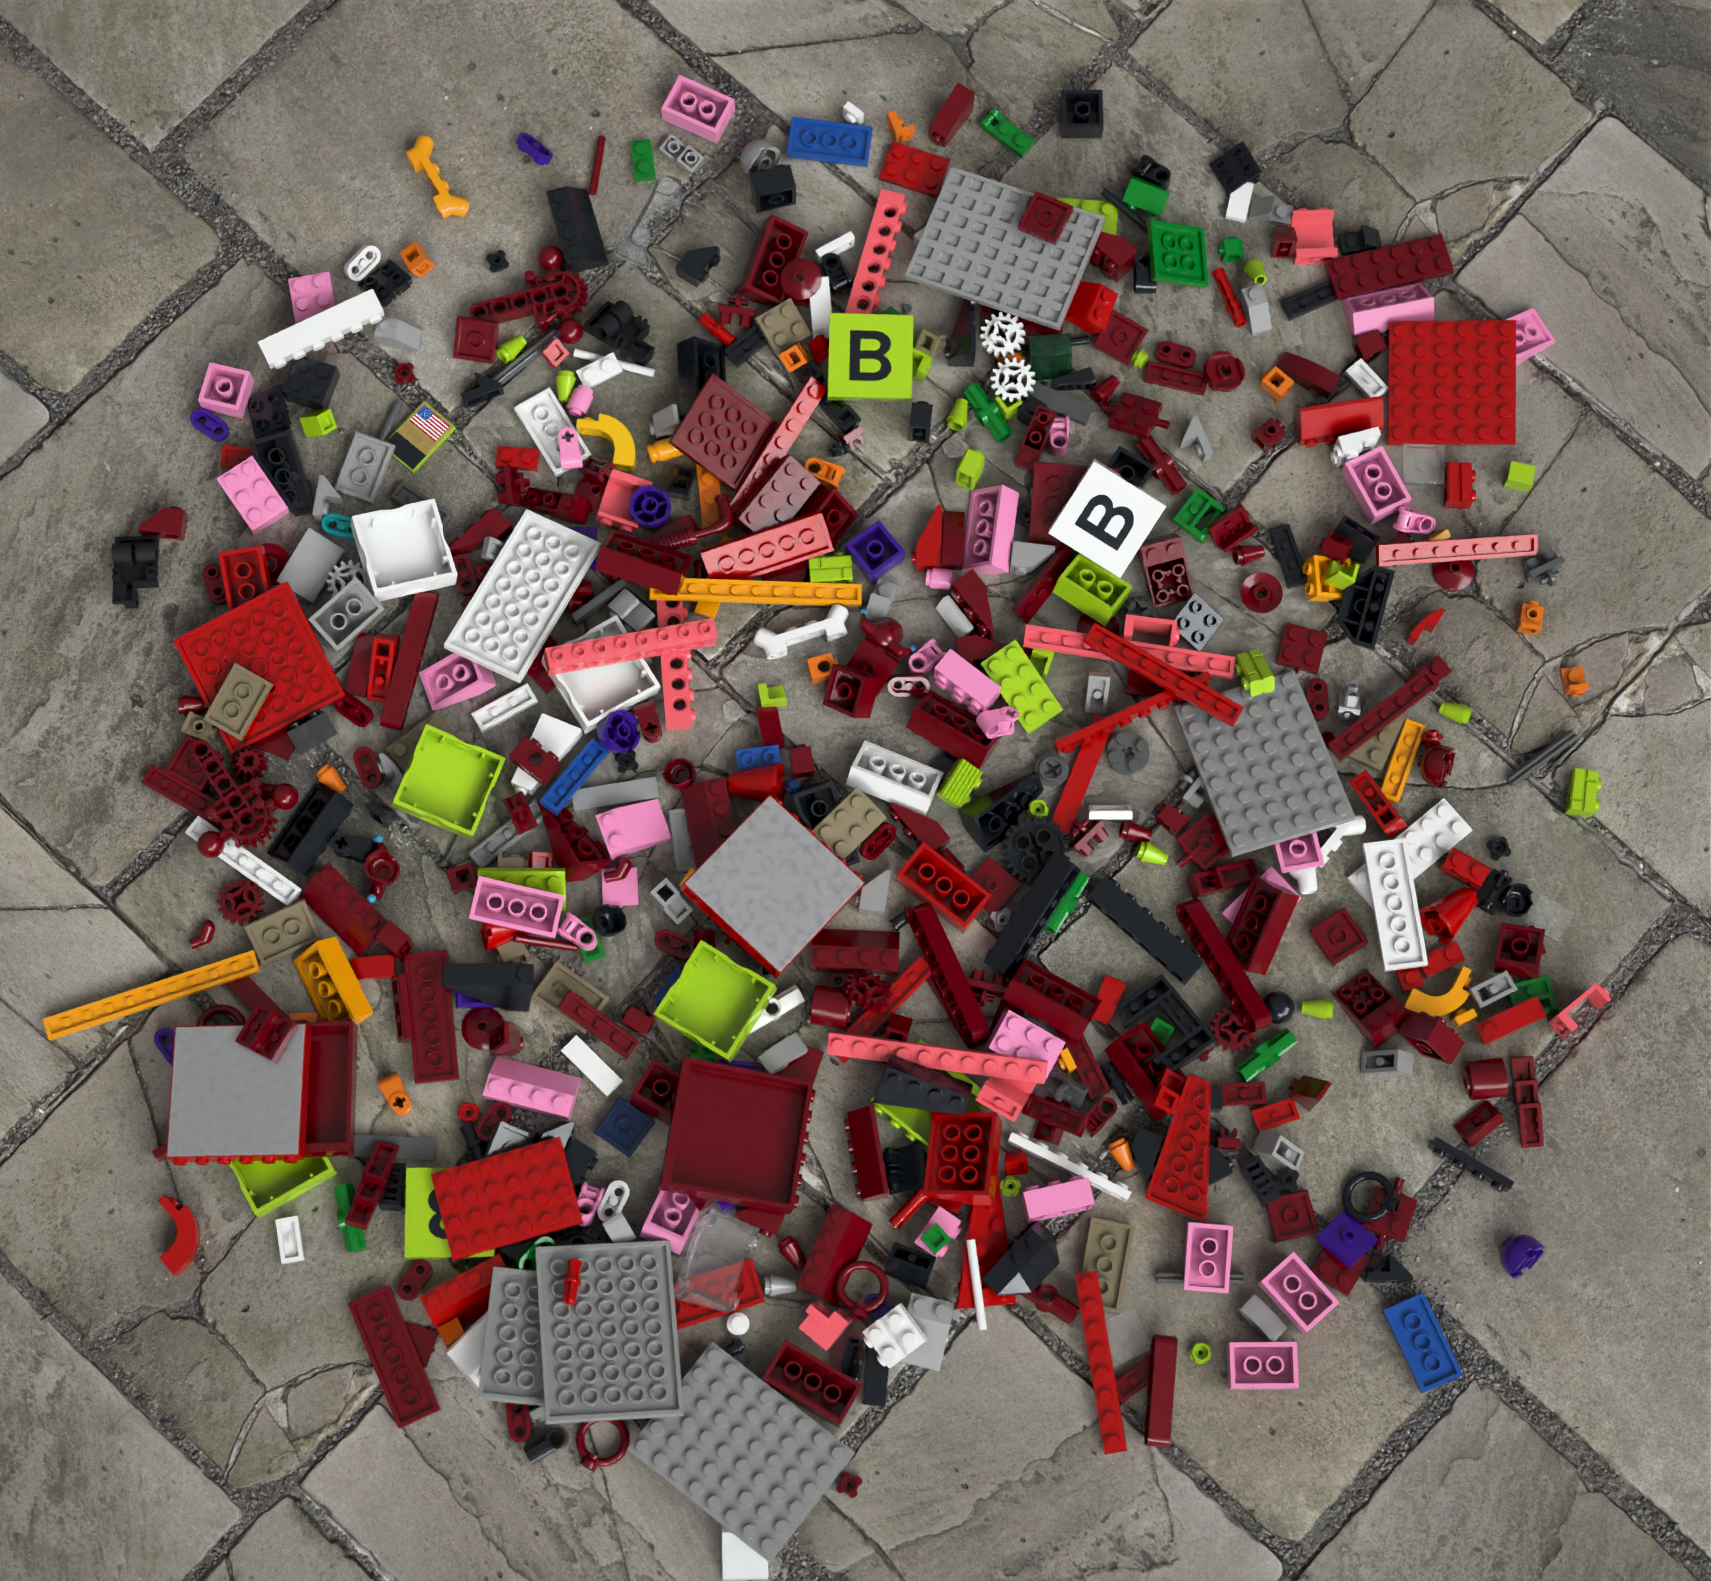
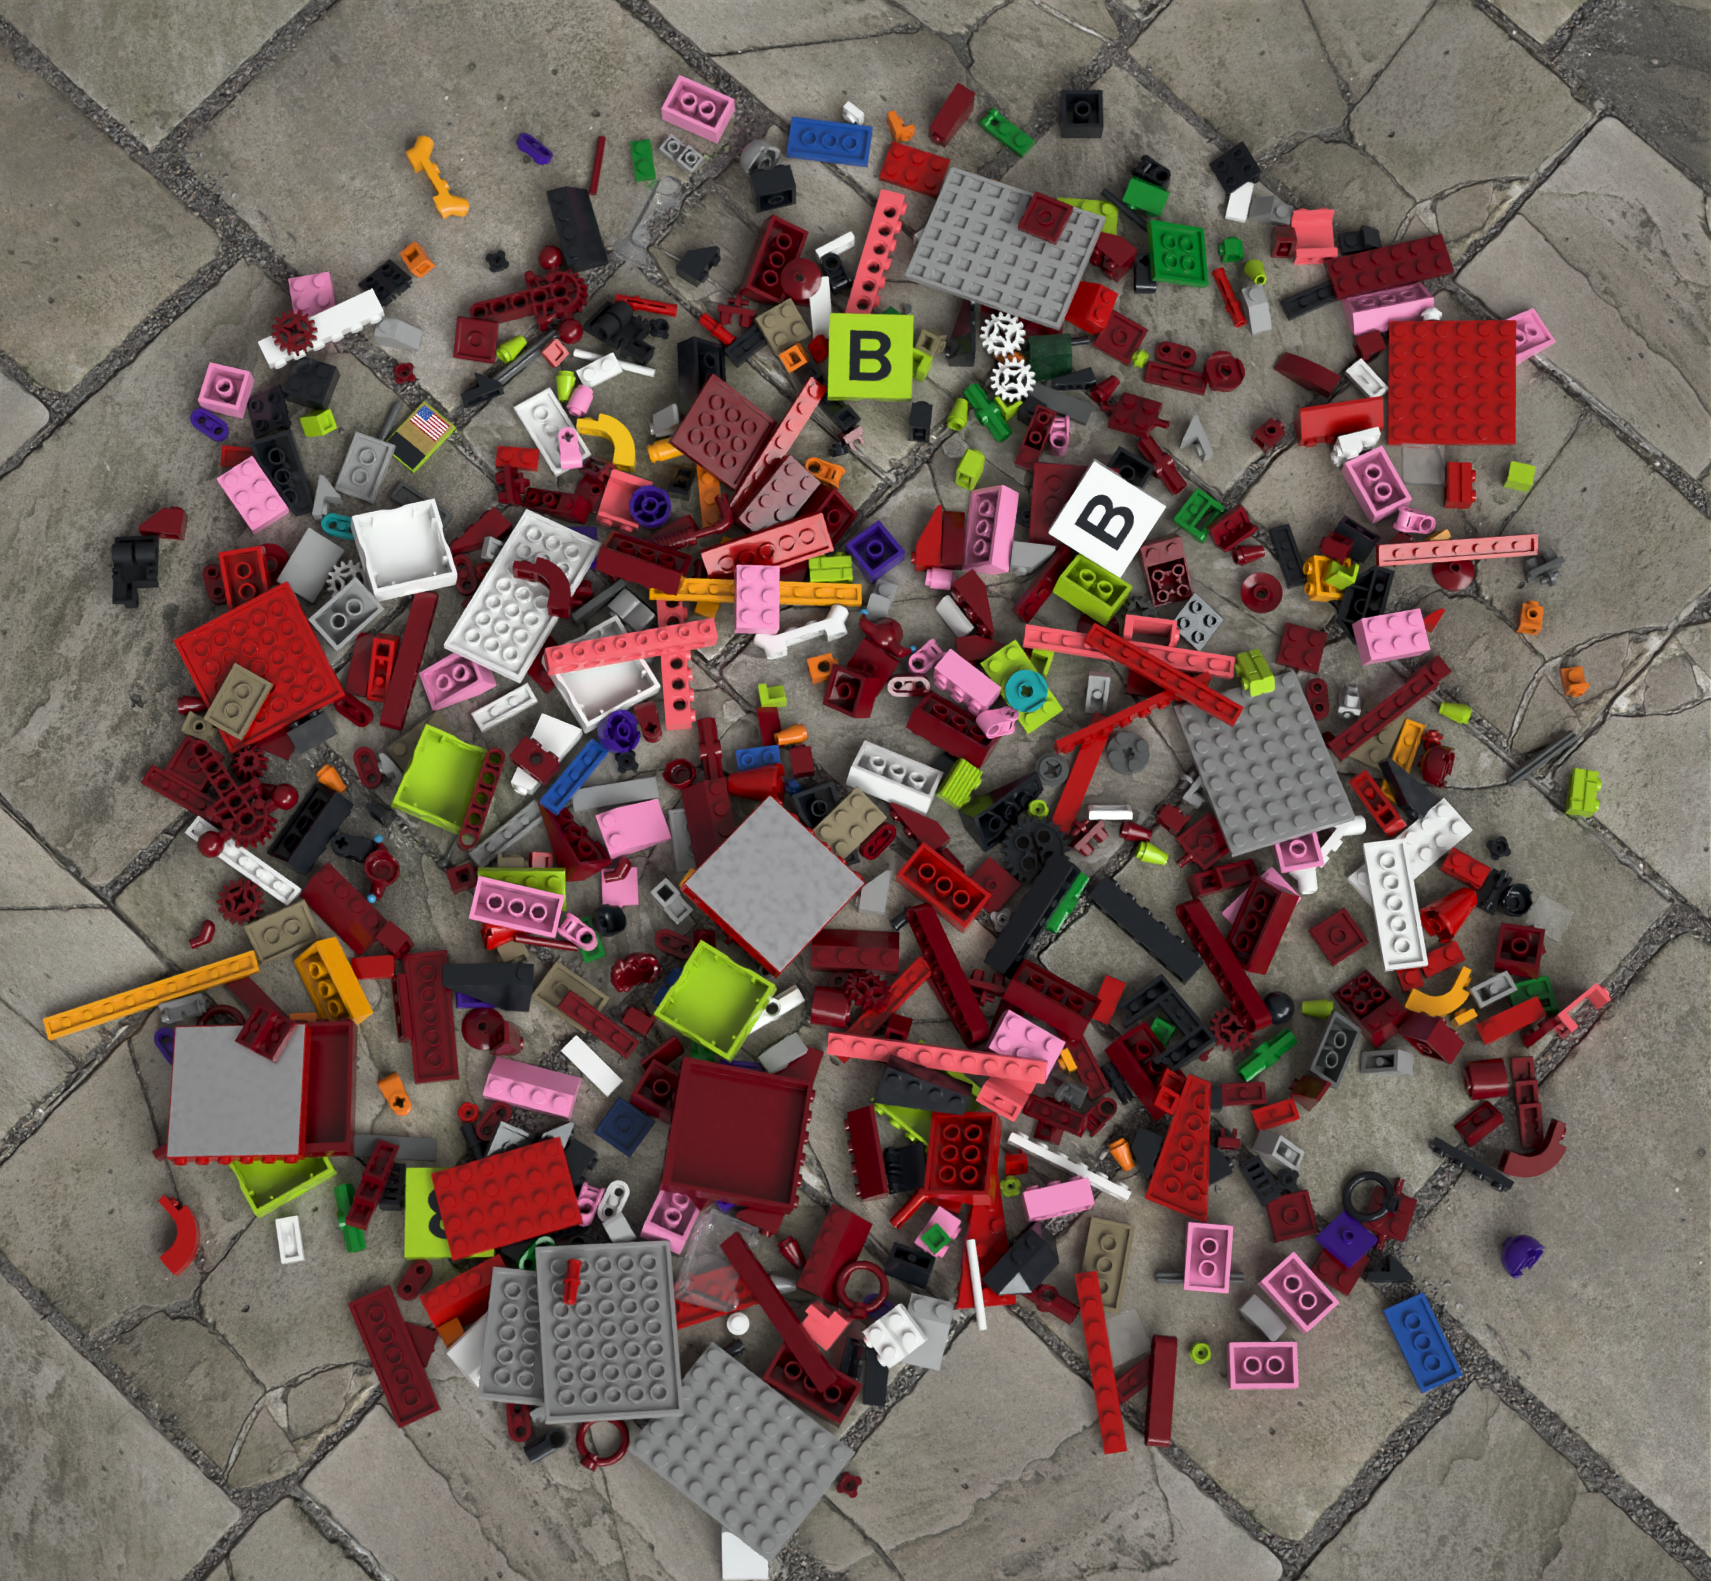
(190, 1005): none -> light grey hinge
(286, 330): none -> dark red gear
(362, 264): white plate -> none
(487, 791): none -> dark red beam
(520, 813): dark red hips -> none
(553, 579): none -> dark red arch
(634, 969): none -> dark red hair
(647, 305): none -> red pin
(659, 328): none -> black plate
(664, 1053): none -> dark red slope
(710, 748): none -> dark red piece
(756, 599): none -> bright pink brick
(779, 1312): none -> dark red tile
(792, 735): none -> orange cone
(1037, 694): none -> teal plate
(1278, 377): orange brick -> none
(1334, 1049): none -> dark grey slope
(1391, 636): none -> bright pink brick
(1407, 791): none -> black slope
(1431, 314): none -> white plate
(1533, 1036): none -> dark red plate
(1539, 1160): none -> dark red arch

